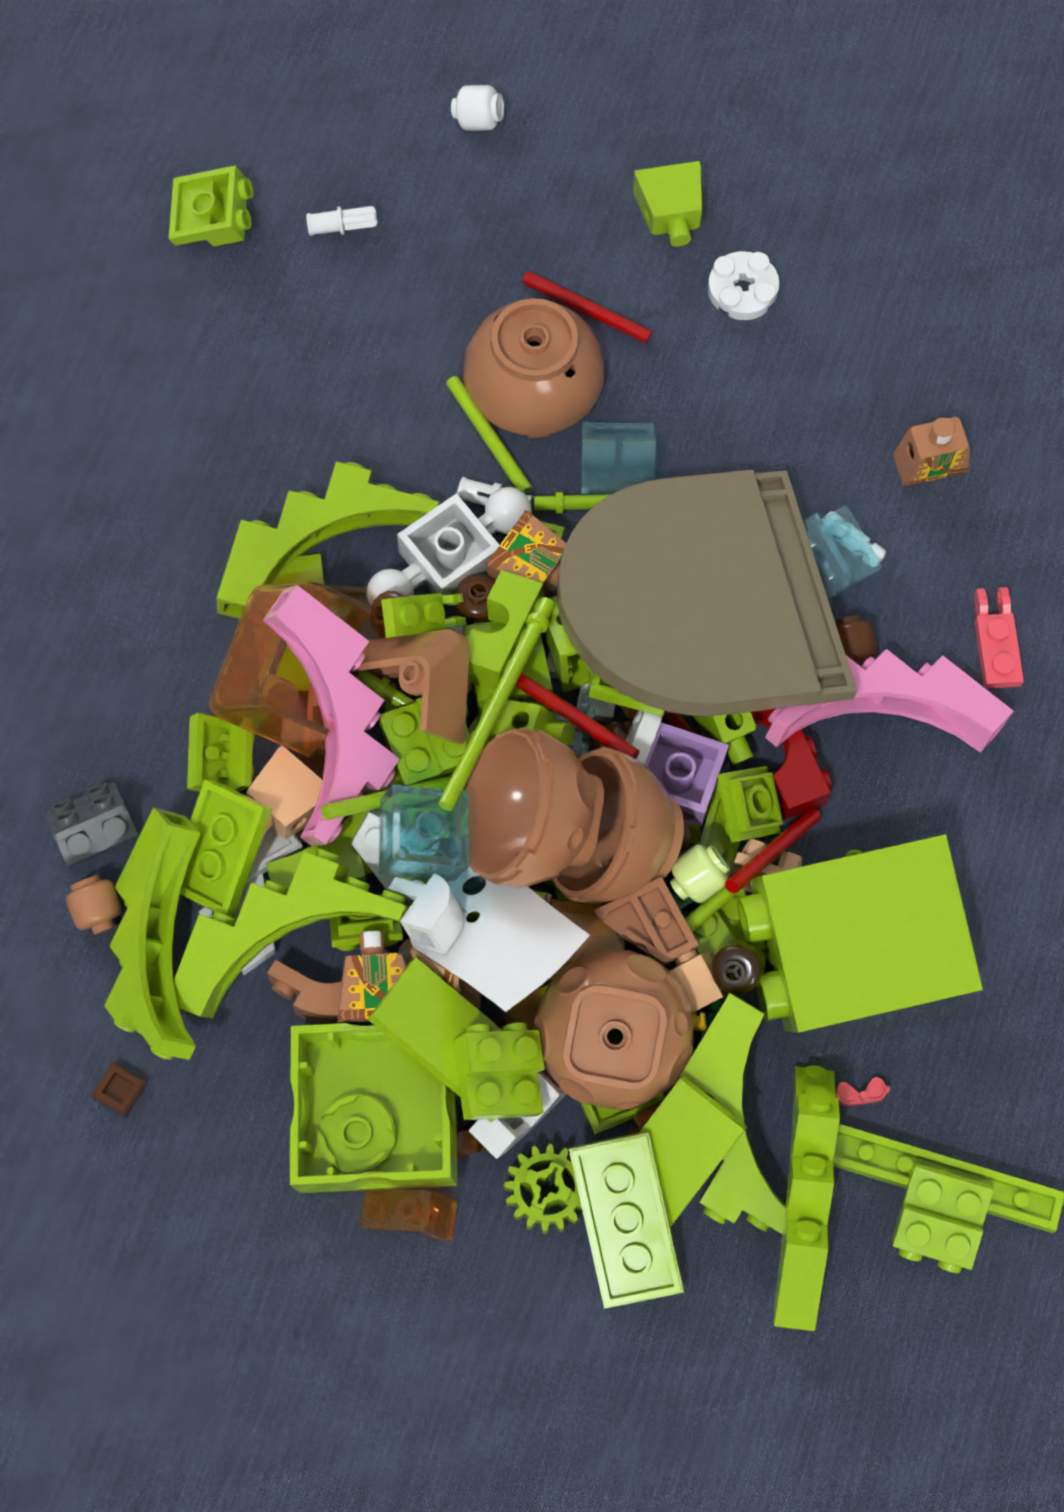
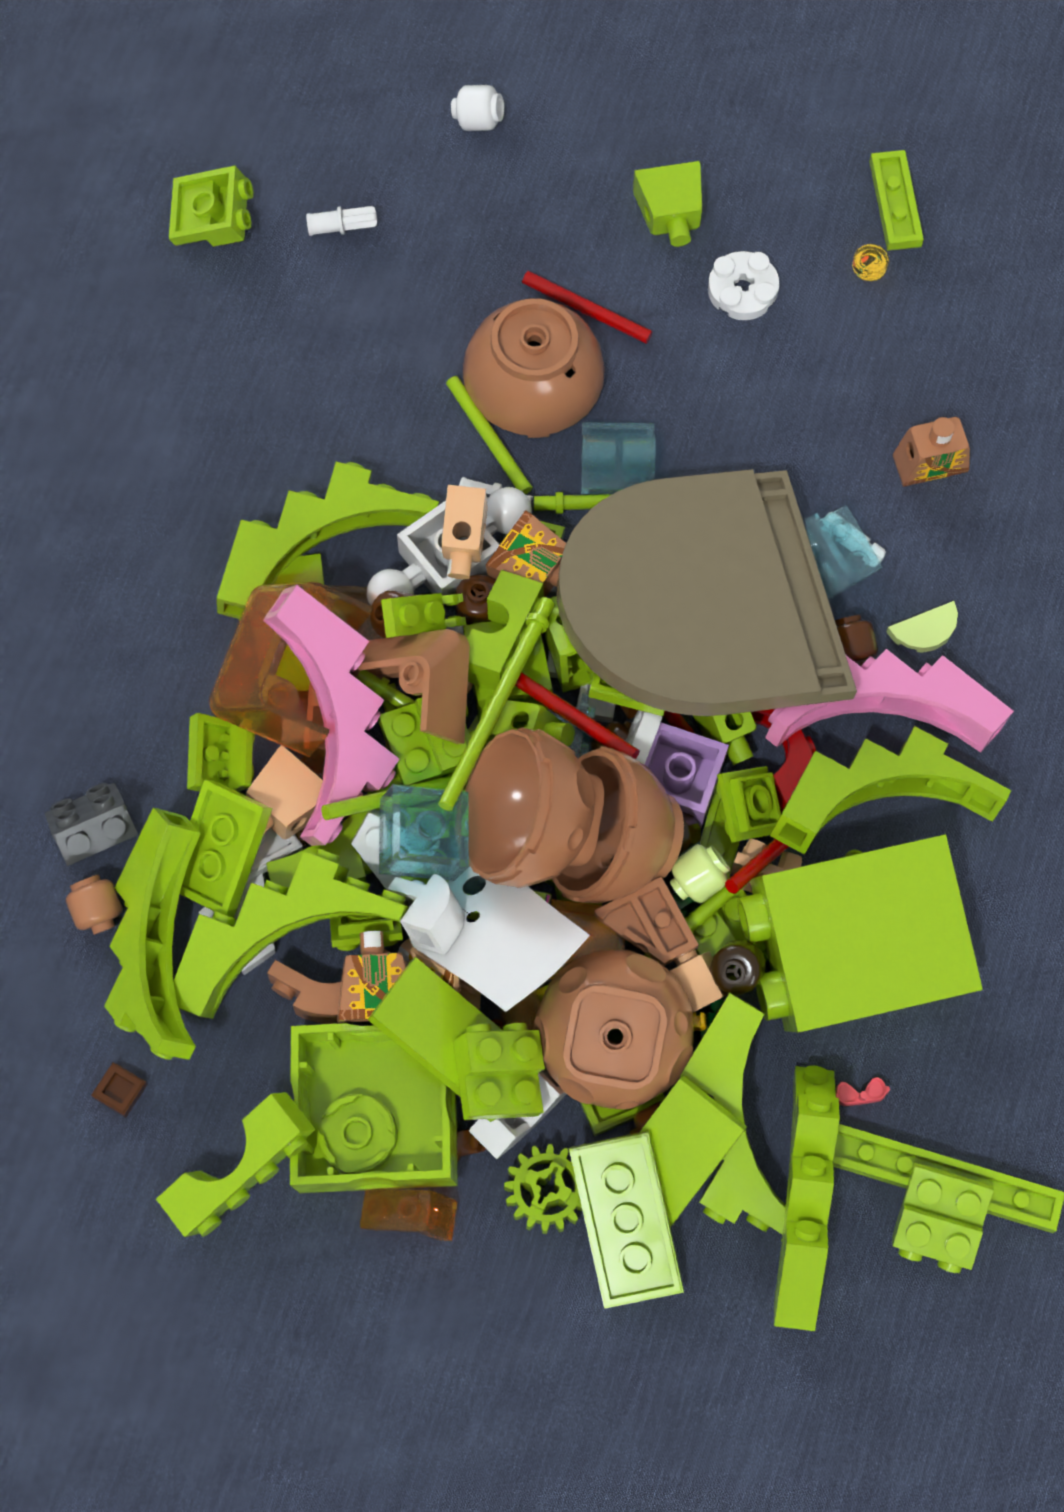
(272, 1133): none -> lime arch
(463, 517): none -> light nougat torso
(870, 262): none -> clear yellow tile
(877, 773): none -> lime arch
(896, 200): none -> lime plate
(926, 630): none -> yellowish green tile
(997, 641): coral hinge -> none

